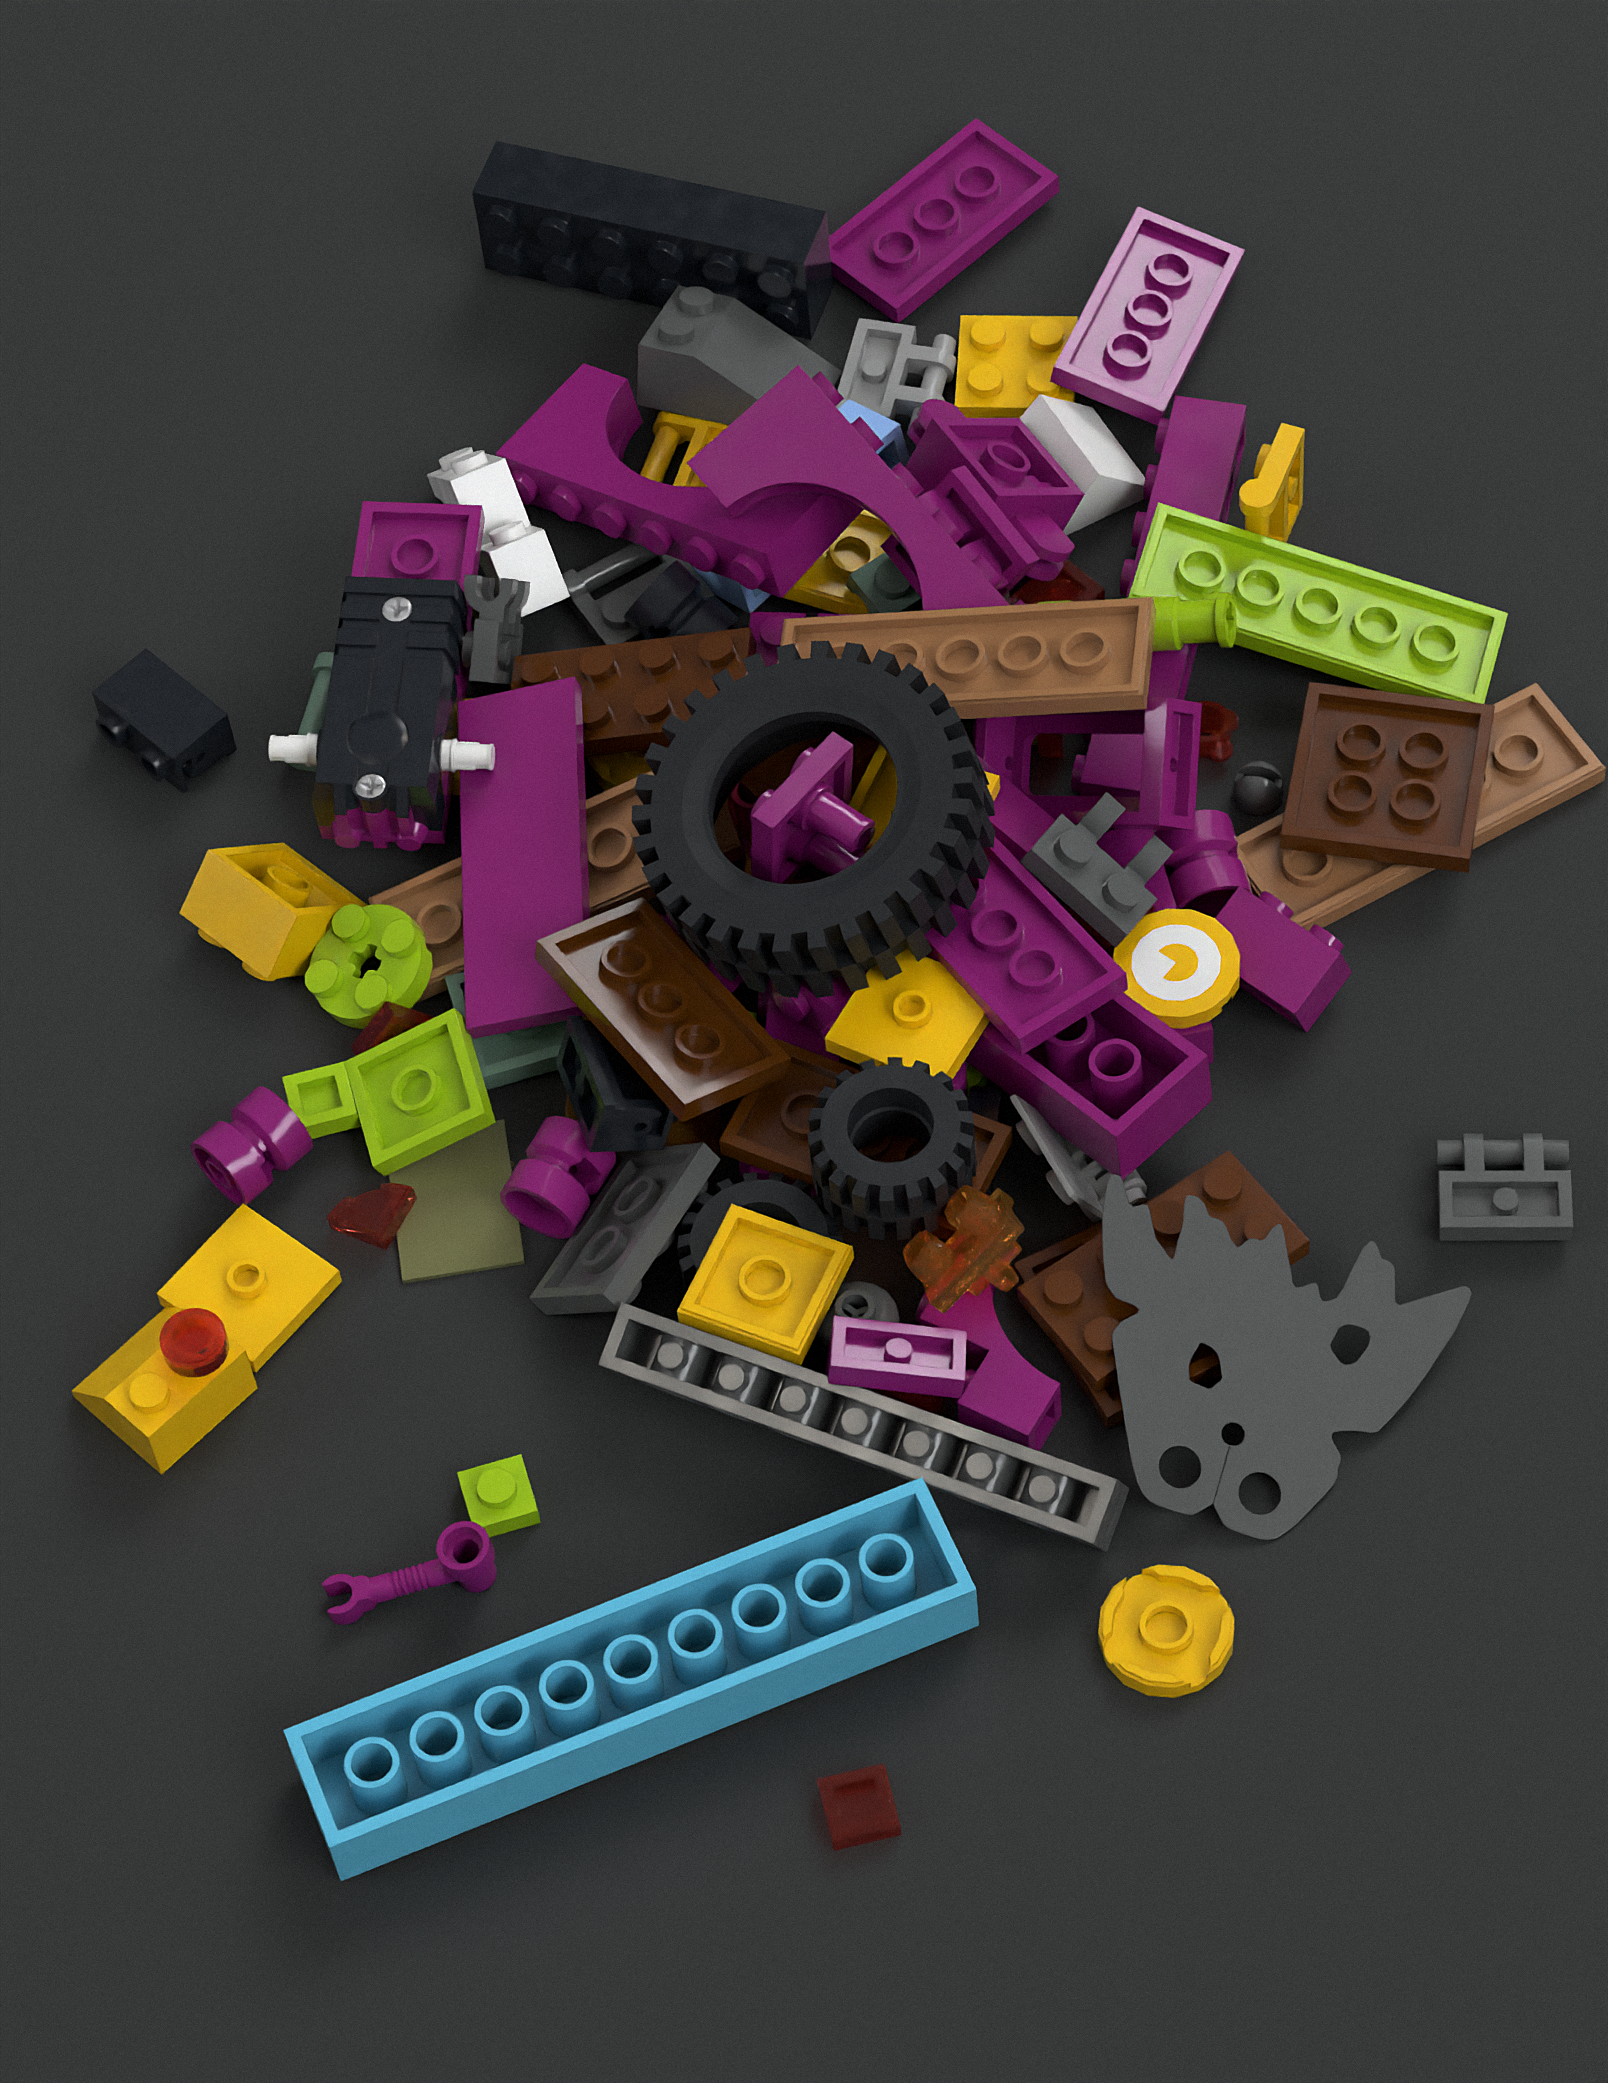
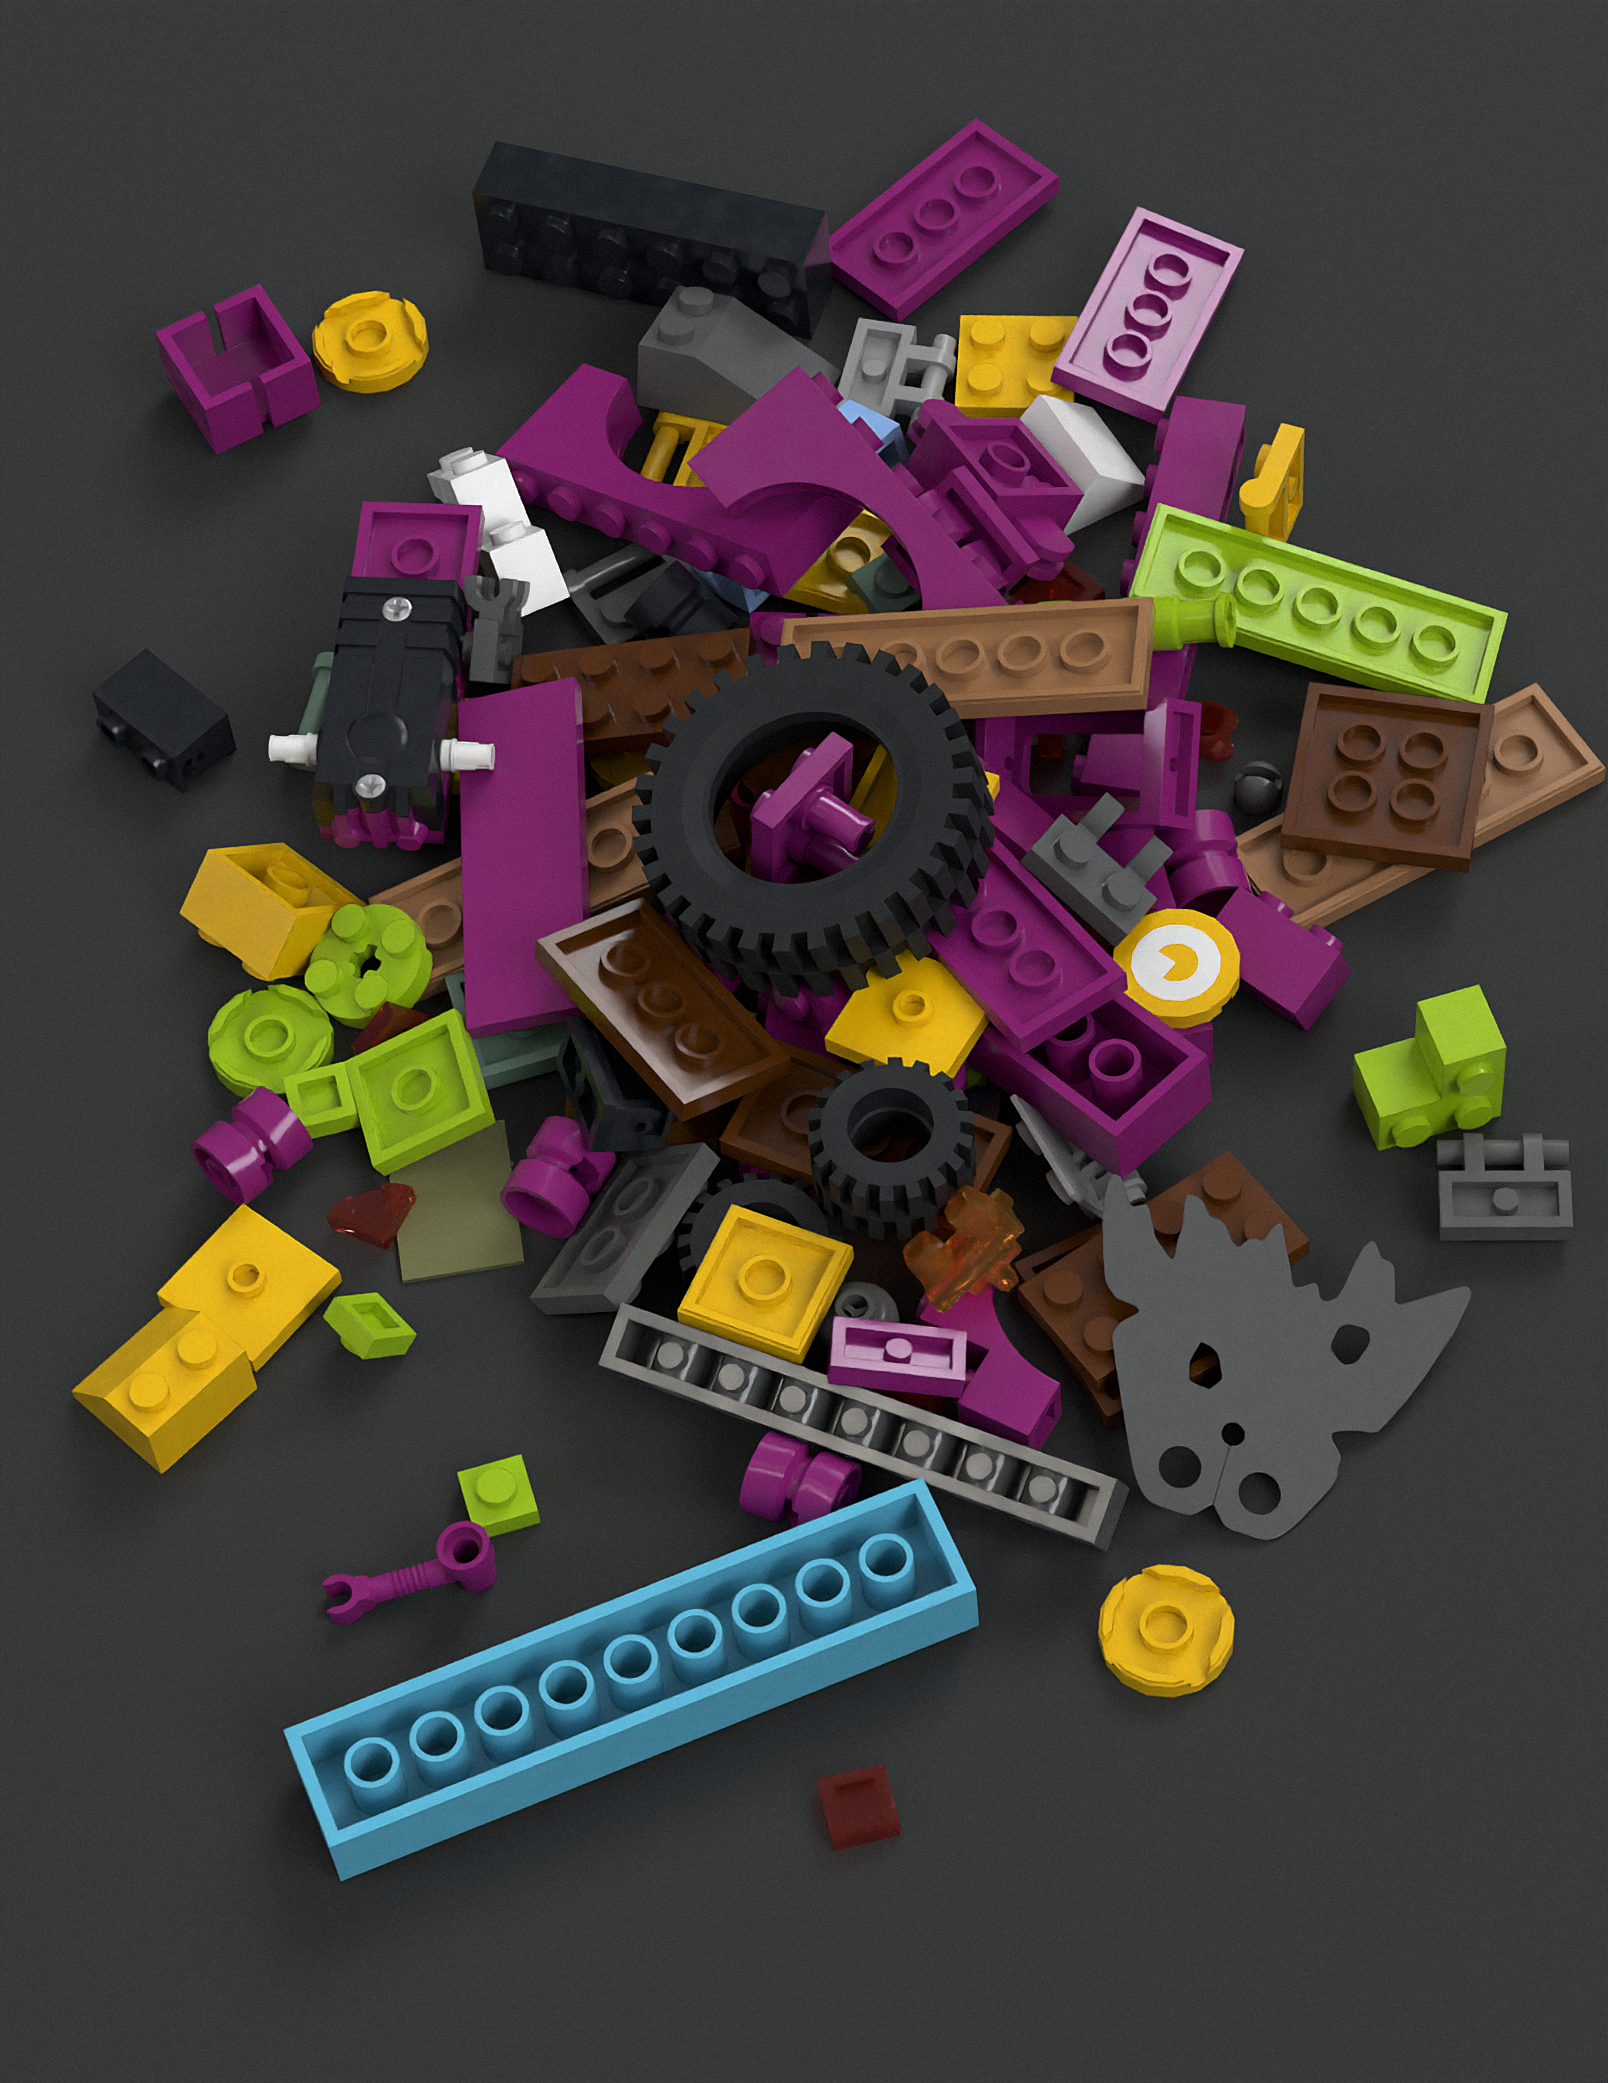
(194, 1342): clear red tile -> none
(252, 381): none -> magenta piece
(269, 1037): none -> lime tile
(369, 1326): none -> lime plate
(370, 342): none -> yellow tile
(795, 1485): none -> magenta wheel
(1437, 1079): none -> lime brick

